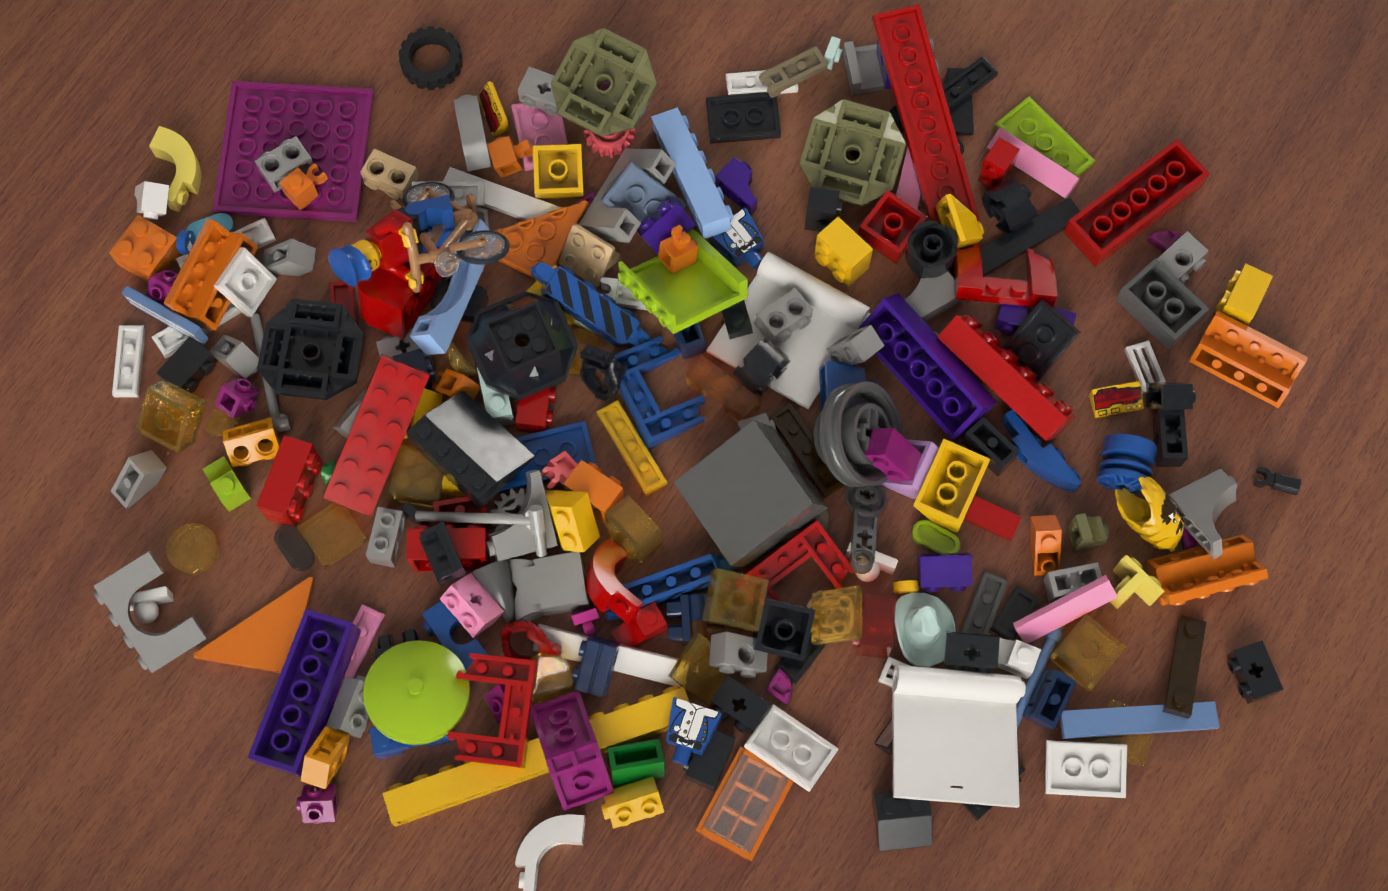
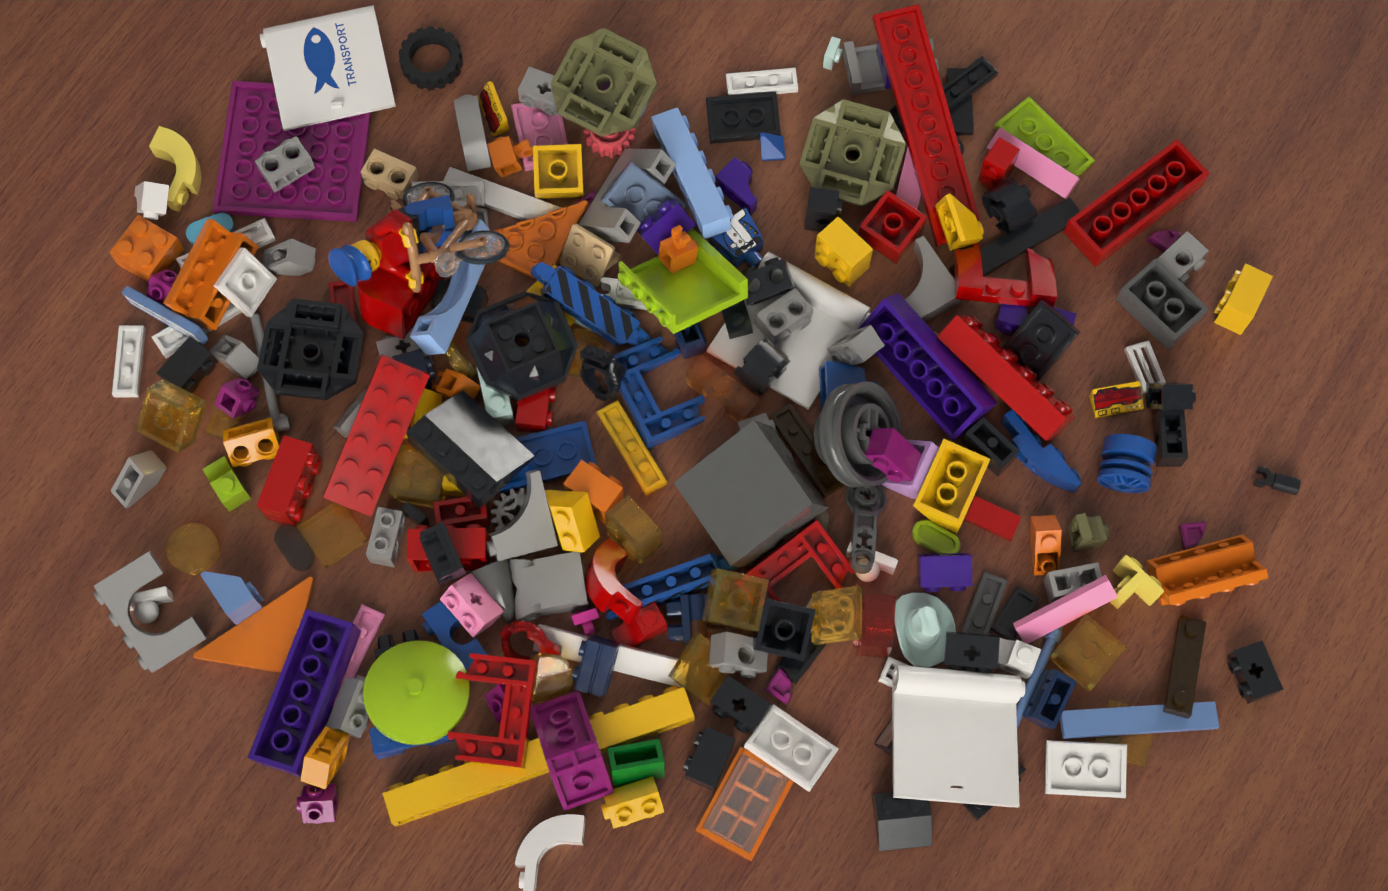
(185, 241): blue tile -> none
(234, 595): none -> medium blue slope
(301, 187): orange brick -> none
(327, 471): green plate -> none
(328, 67): none -> white door
(532, 519): light grey bar -> none
(559, 469): coral plate -> none
(690, 729): torso -> none
(768, 288): none -> black brick
(772, 147): none -> blue slope
(793, 71): dark tan plate -> none
(905, 587): yellow tile -> none
(931, 249): black brick -> none
(1154, 517): yellow head -> none
(1202, 504): light grey arch -> none
(1248, 359): orange brick -> none

